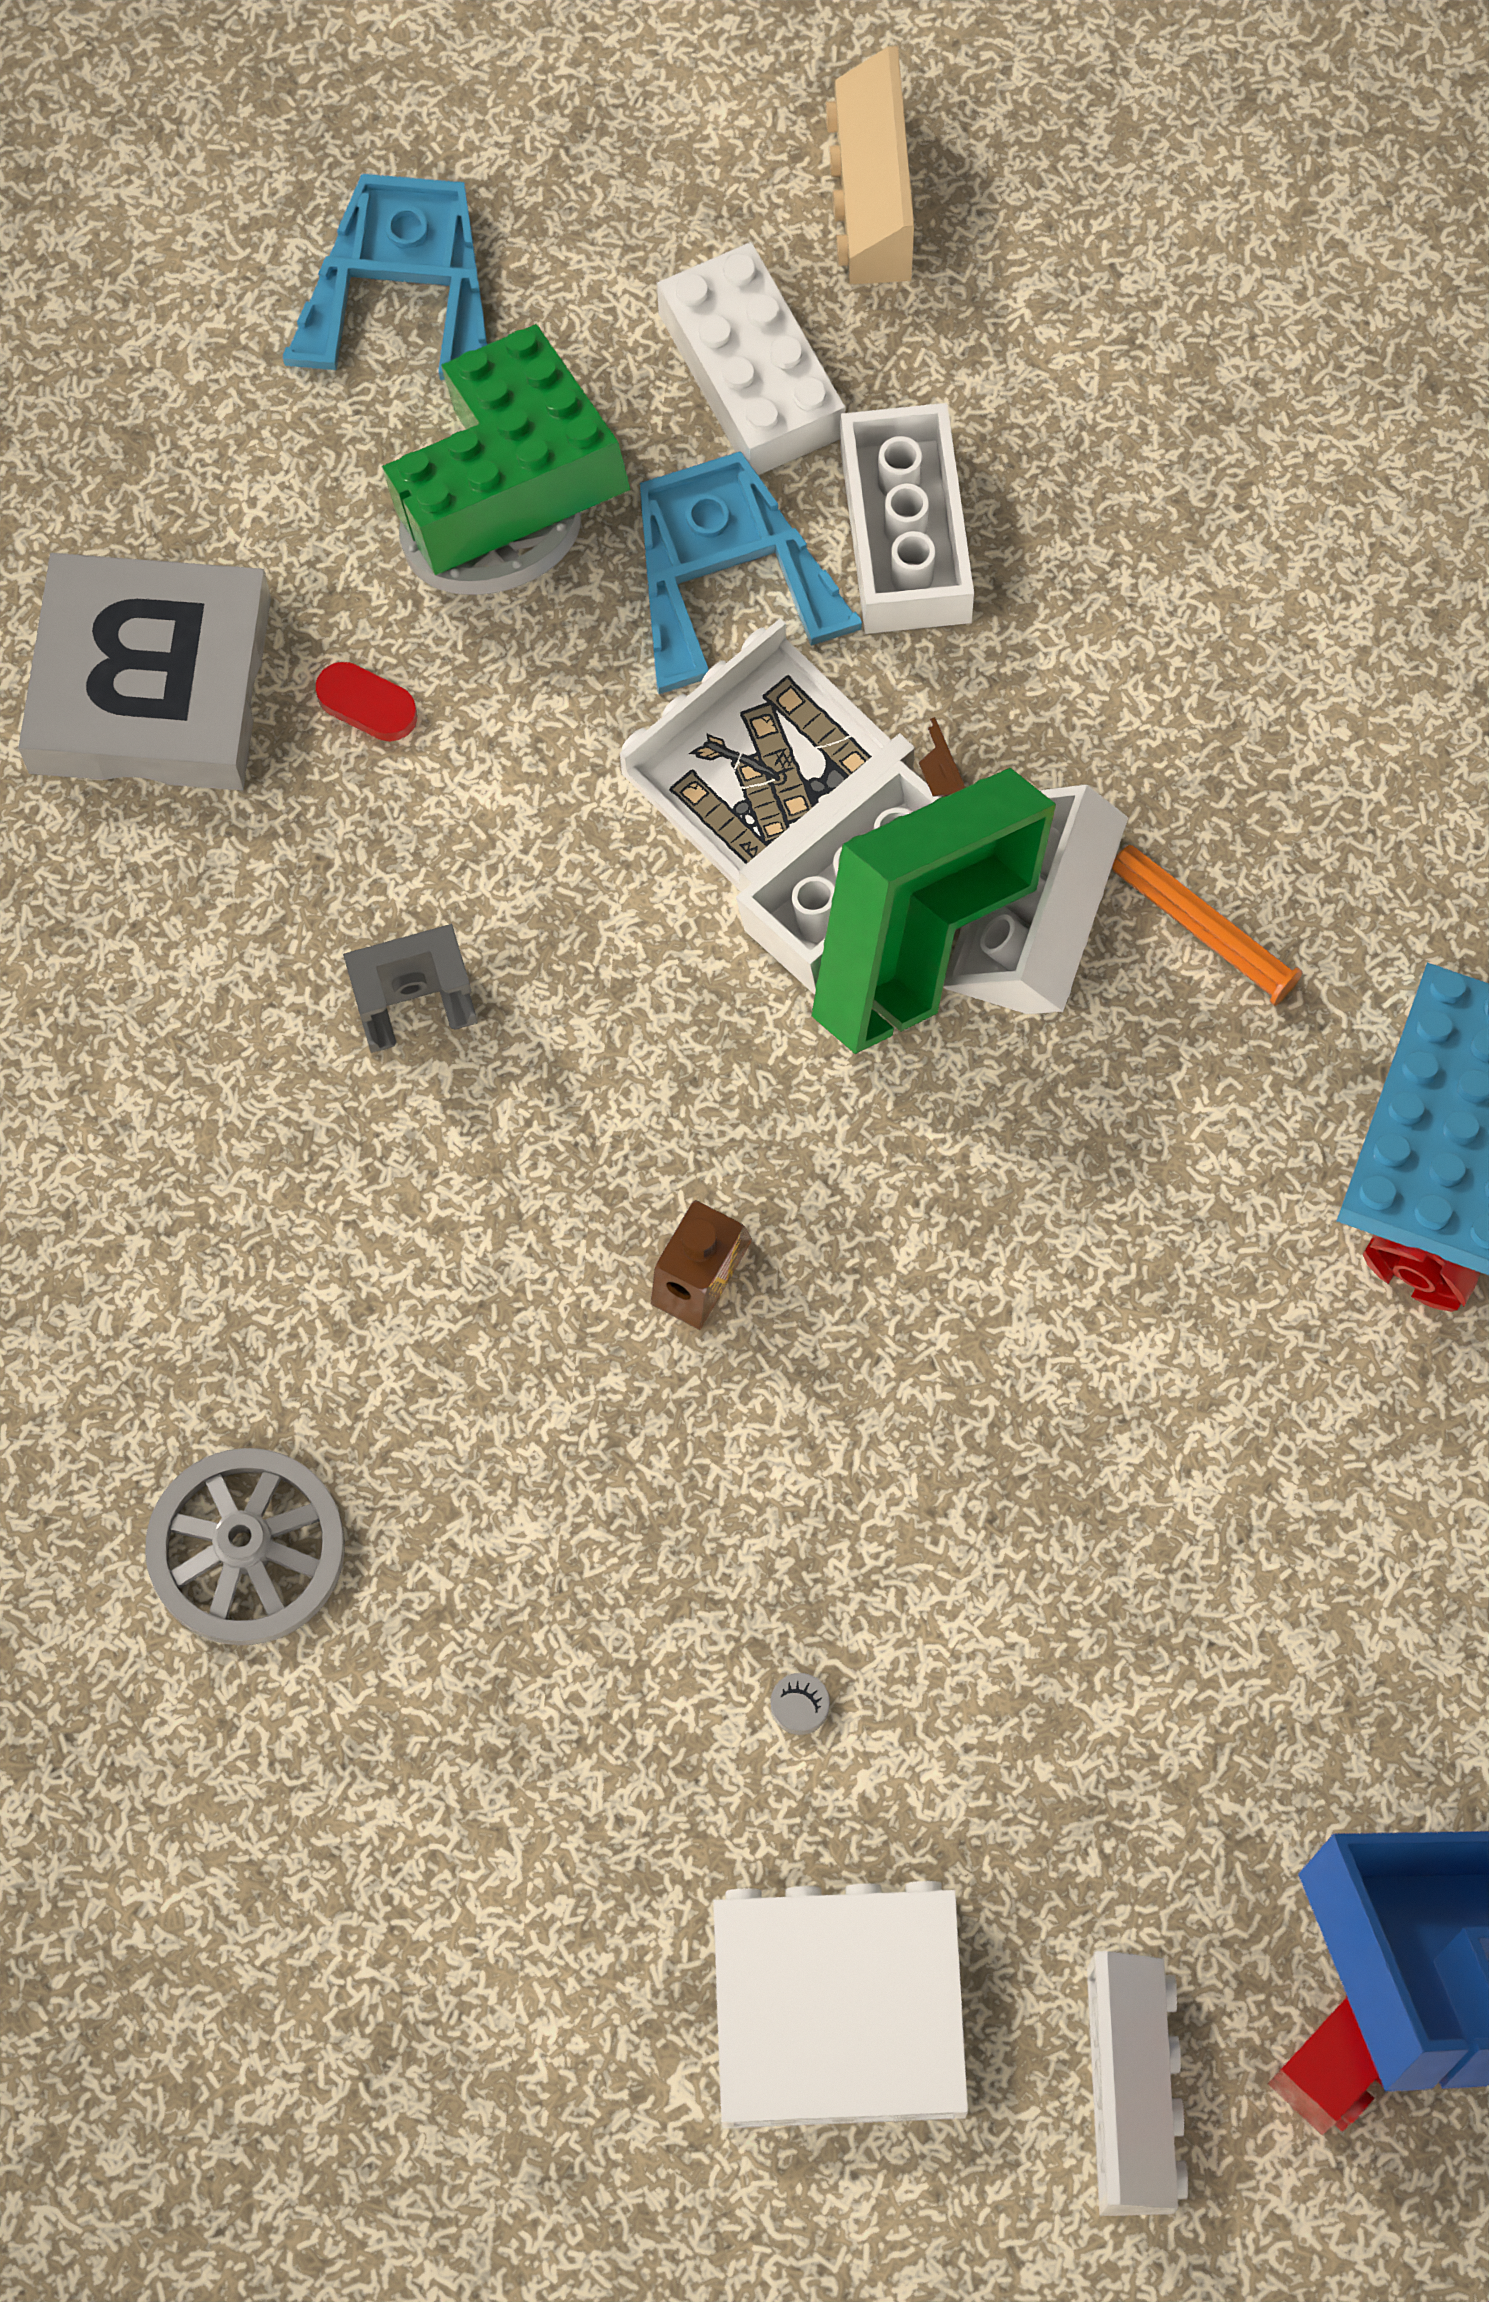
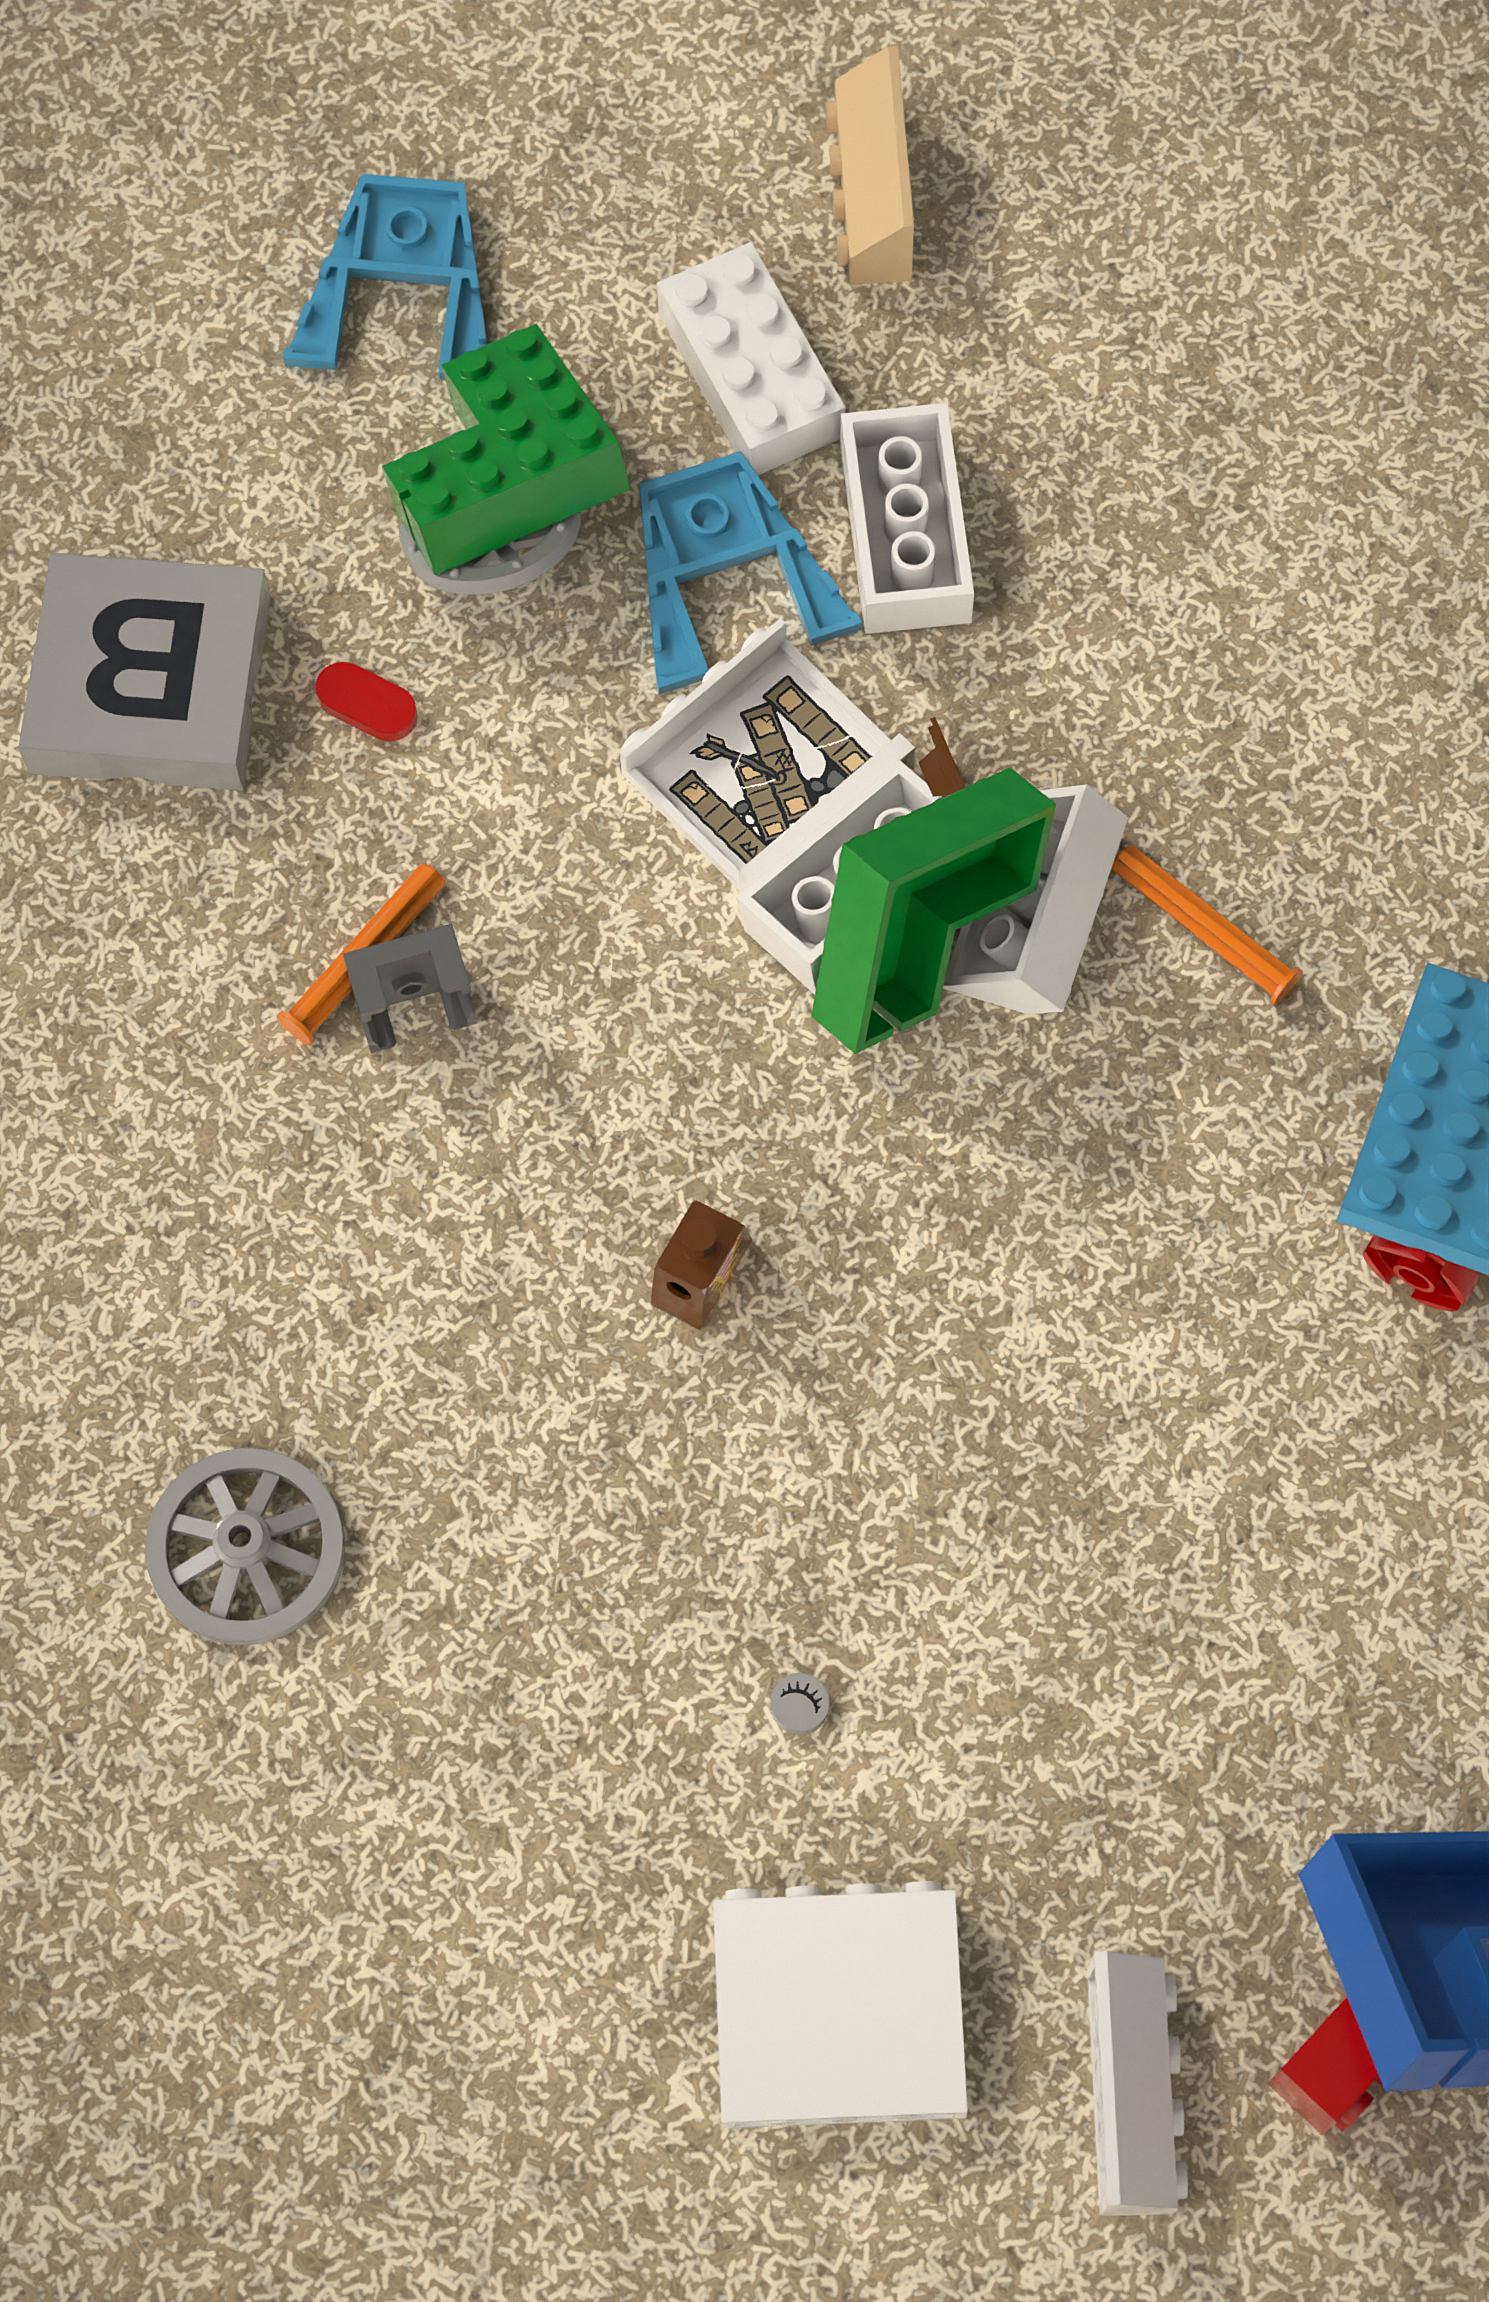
(385, 926): none -> orange axle

